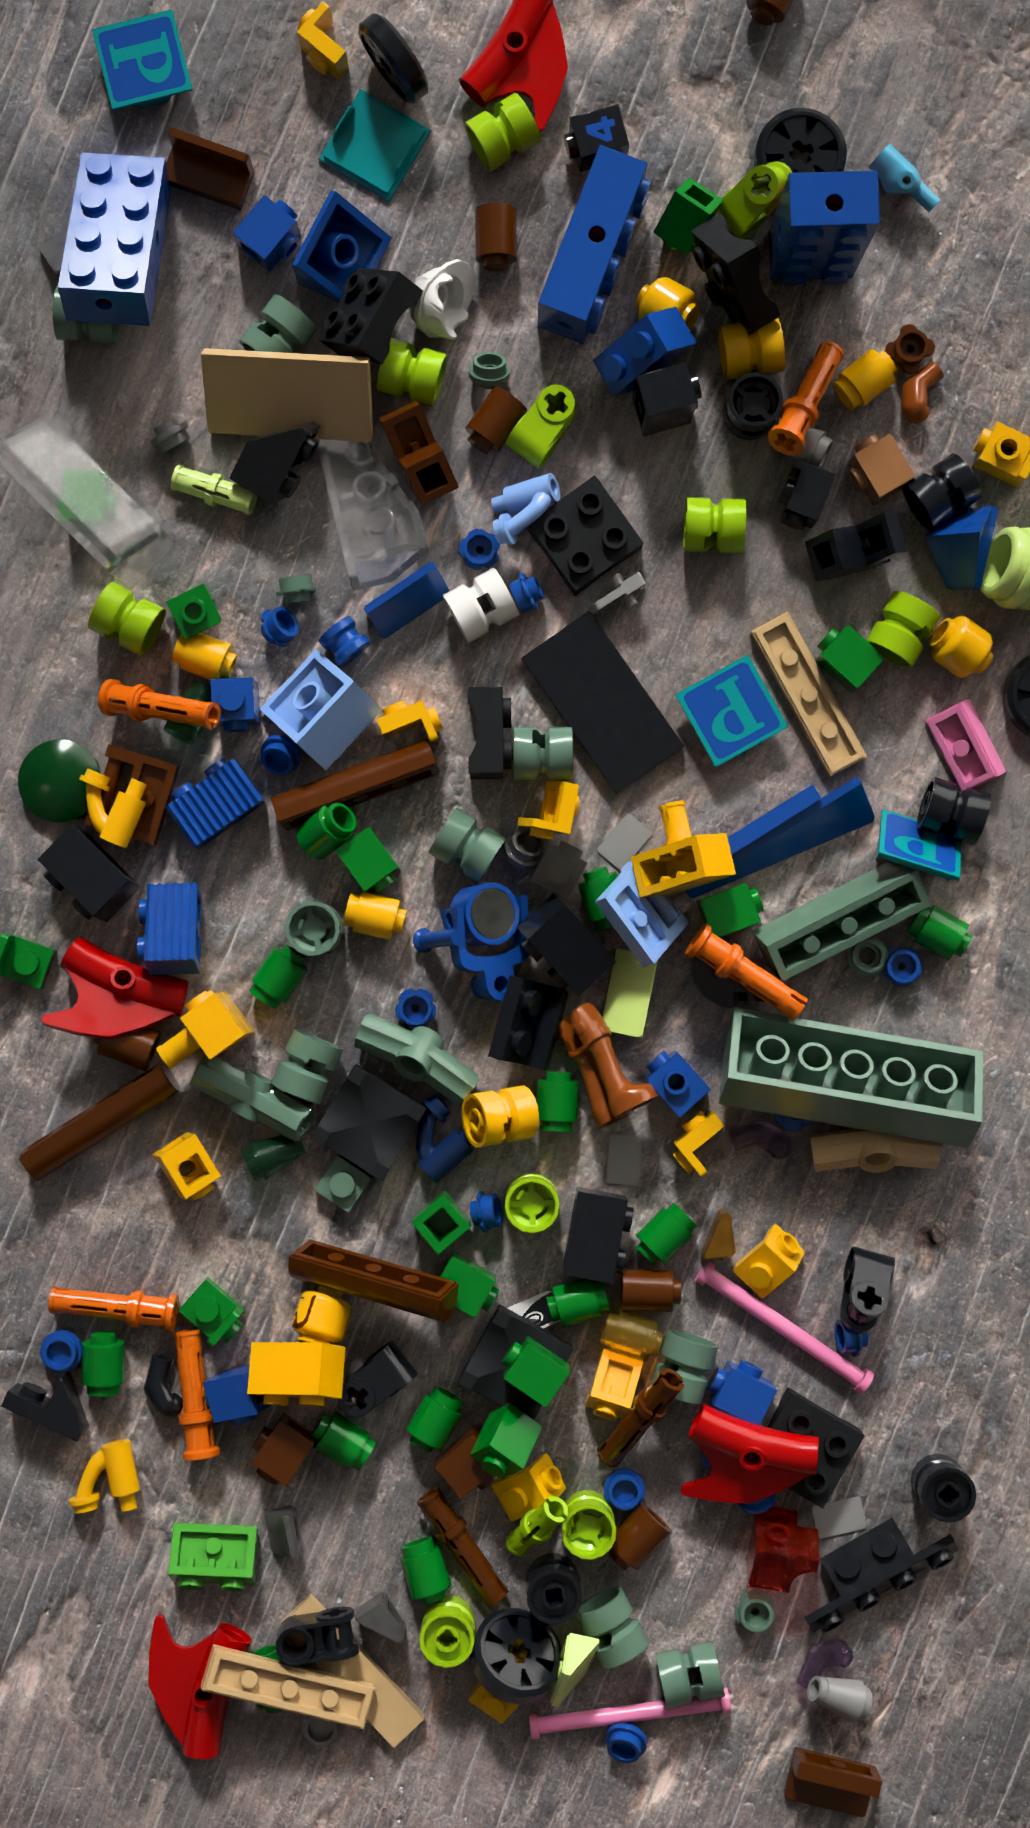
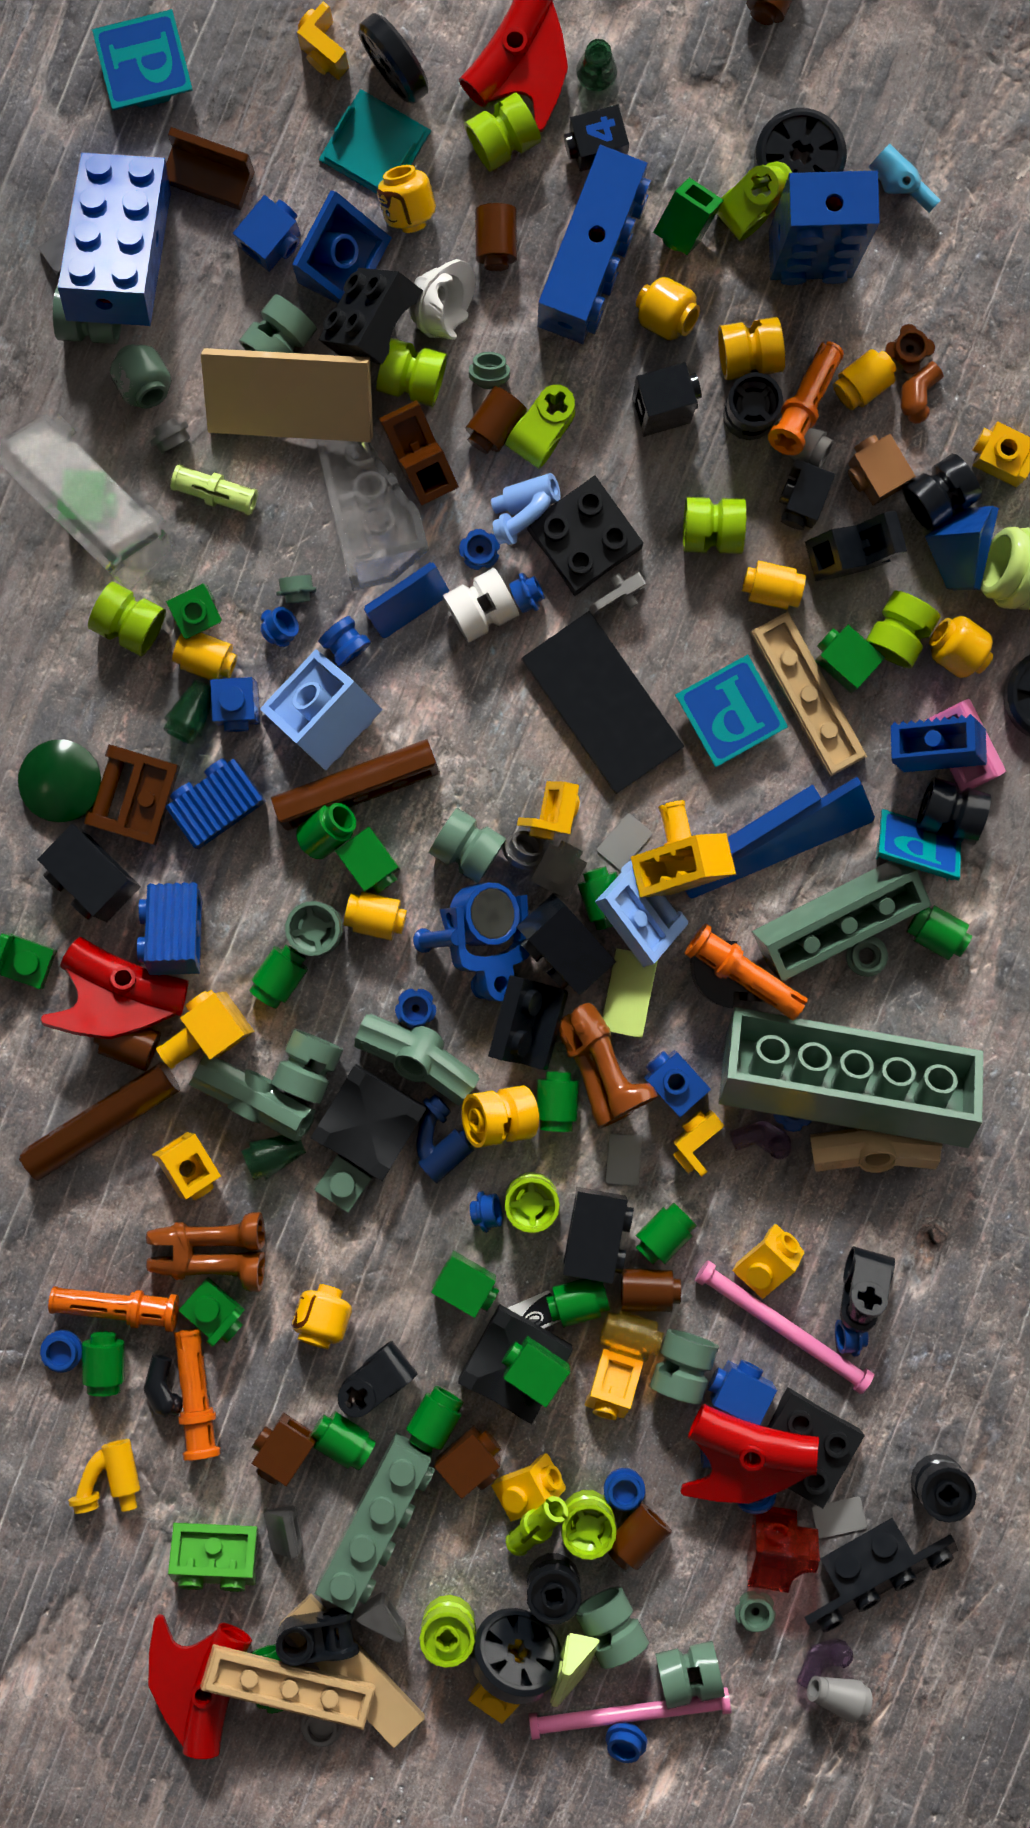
(59, 1413): black slope -> none
(124, 814): yellow plant -> none
(140, 376): none -> sand green head
(142, 703): orange pin -> none
(228, 1397): blue brick -> none
(246, 1266): none -> dark orange piece
(272, 461): black slope -> none
(280, 755): blue plate -> none
(296, 1371): yellow brick -> none
(373, 1523): none -> sand green brick
(374, 1280): reddish brown brick -> none
(402, 717): yellow bracket -> none
(406, 198): none -> yellow head
(425, 1570): green brick -> none
(441, 1222): green brick -> none
(453, 1533): reddish brown pin -> none
(491, 716): black brick -> none
(505, 1441): green brick -> none
(543, 753): sand green wheel -> none
(597, 66): none -> clear green cone
(644, 348): blue brick -> none
(648, 1407): reddish brown pin -> none
(720, 1237): pearl gold slope -> none
(731, 909): green brick -> none
(732, 274): black brick -> none
(774, 585): none -> yellow brick
(831, 1782): reddish brown panel -> none
(912, 968): blue plate -> none
(938, 744): none -> blue brick

